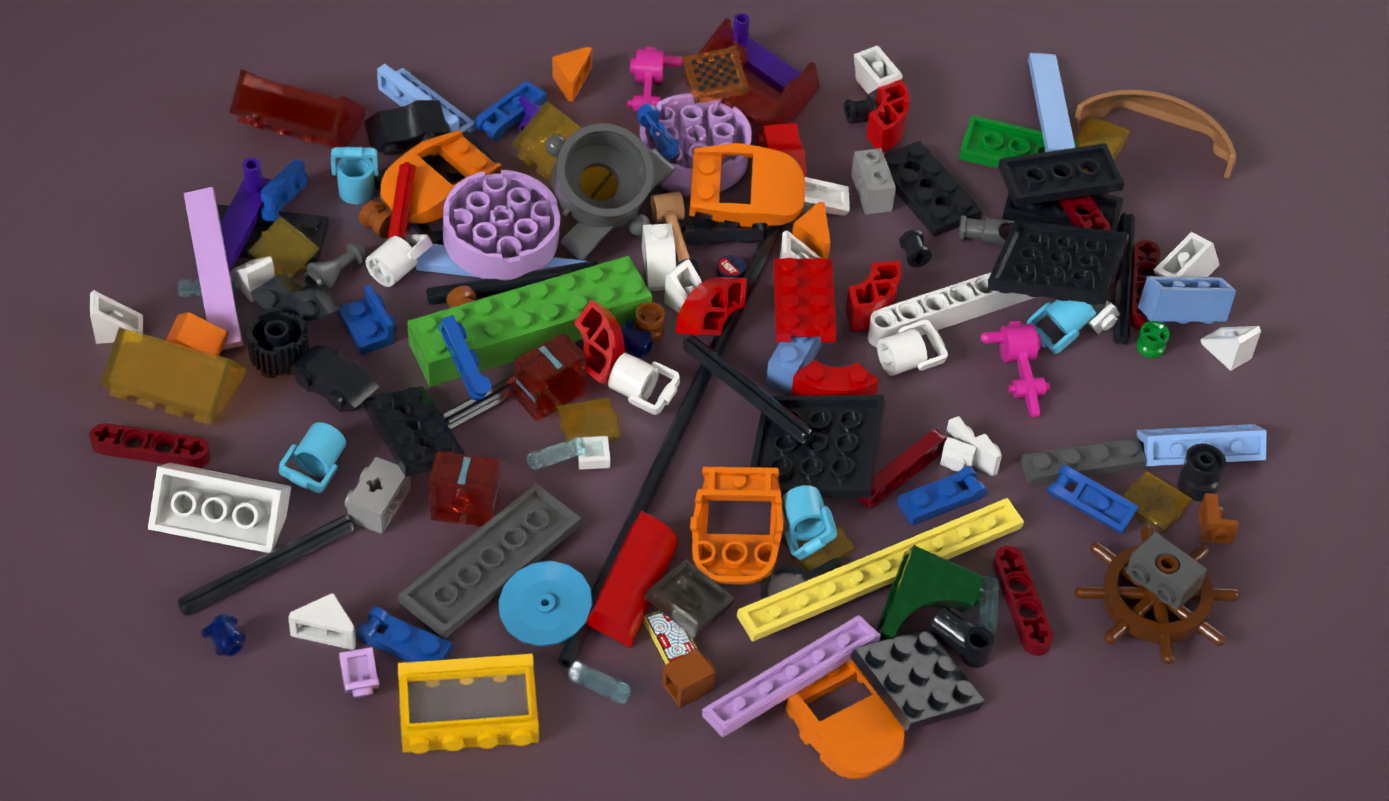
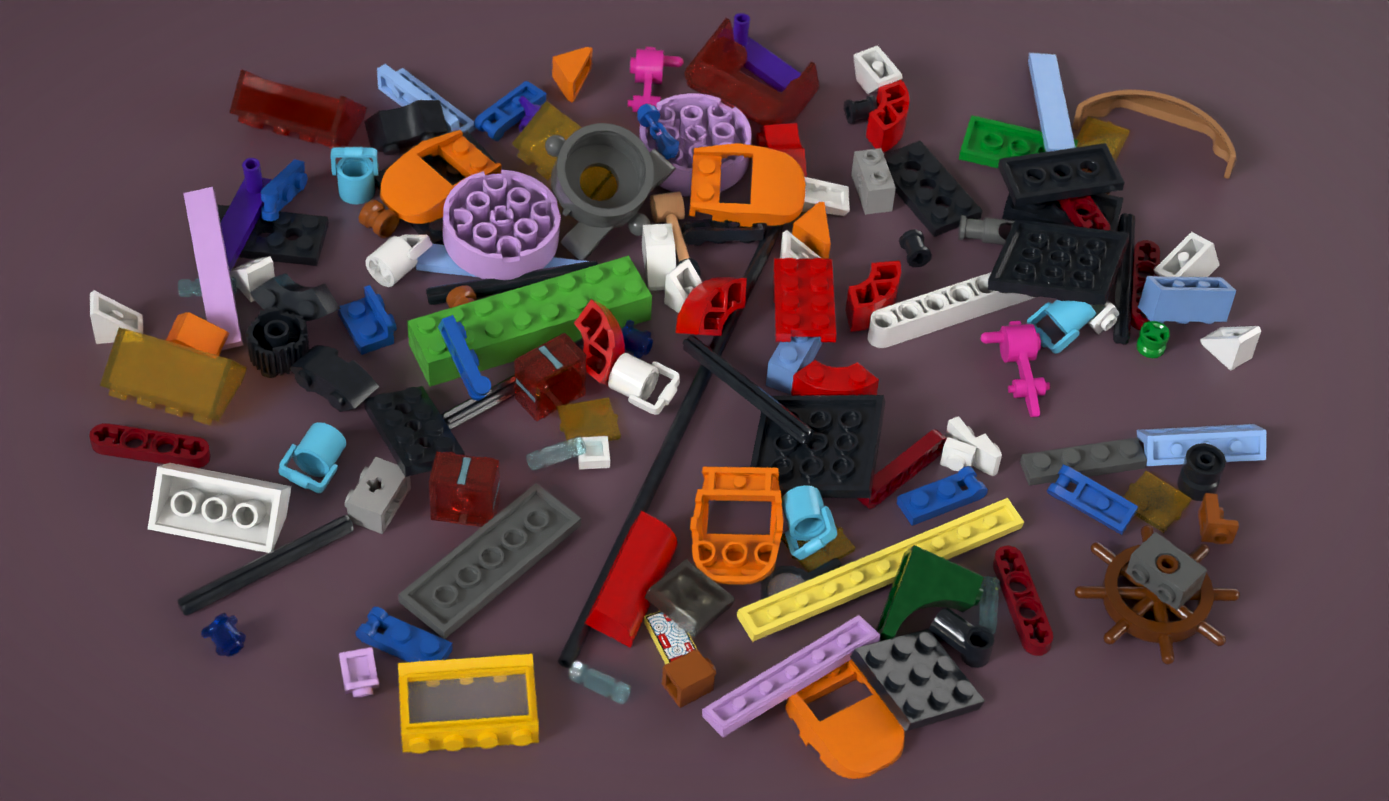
(286, 247): clear yellow piece -> none
(323, 623): white slope -> none
(328, 271): dark grey piece -> none
(402, 200): red axle -> none
(545, 603): dark azure piece -> none
(651, 317): dark orange wheel -> none
(715, 75): clear orange tile -> none
(730, 267): tile -> none
(908, 351): white piece -> none

